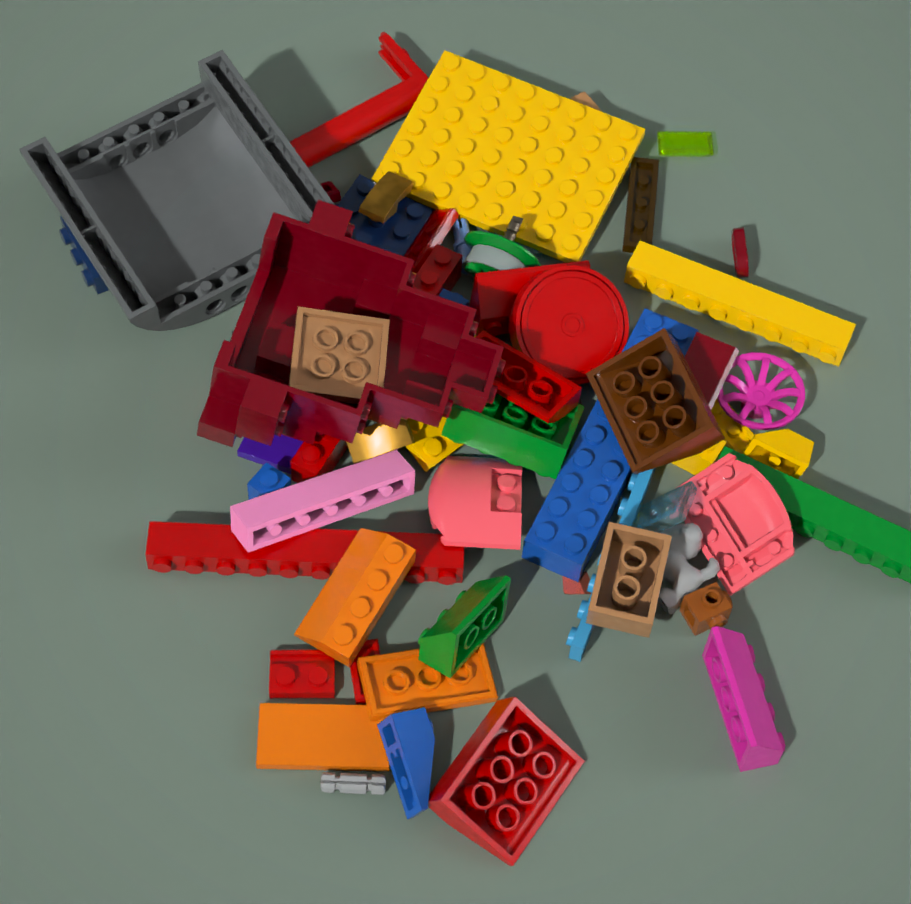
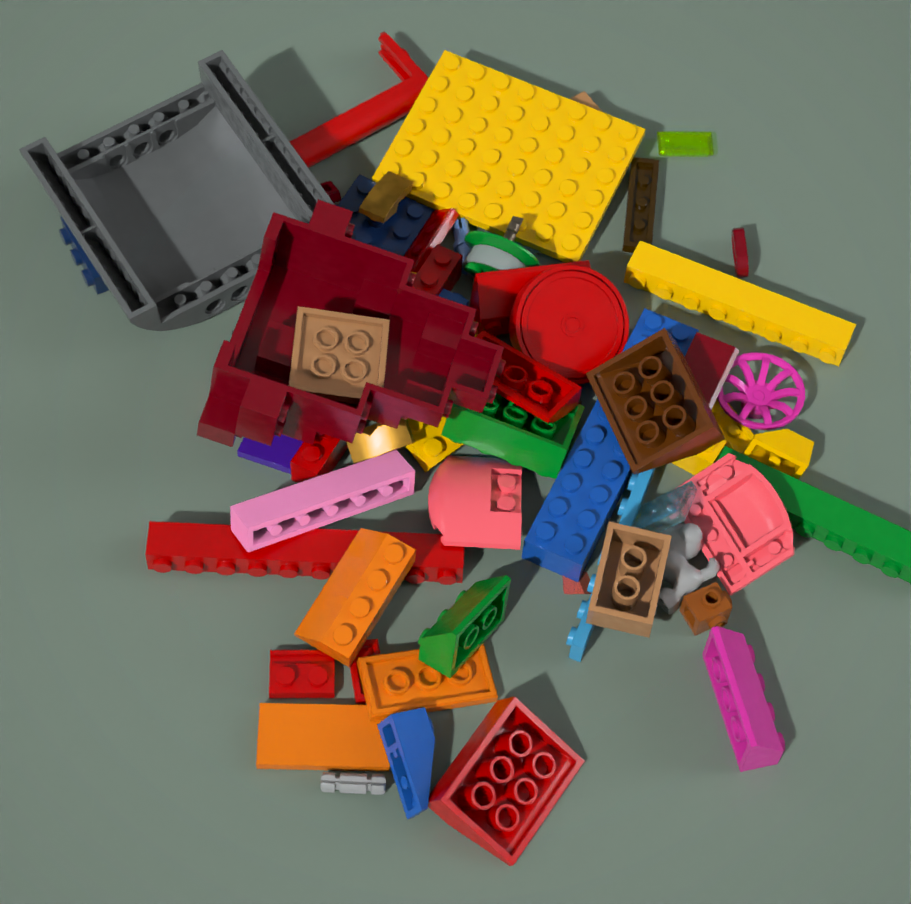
(266, 481): blue brick -> none

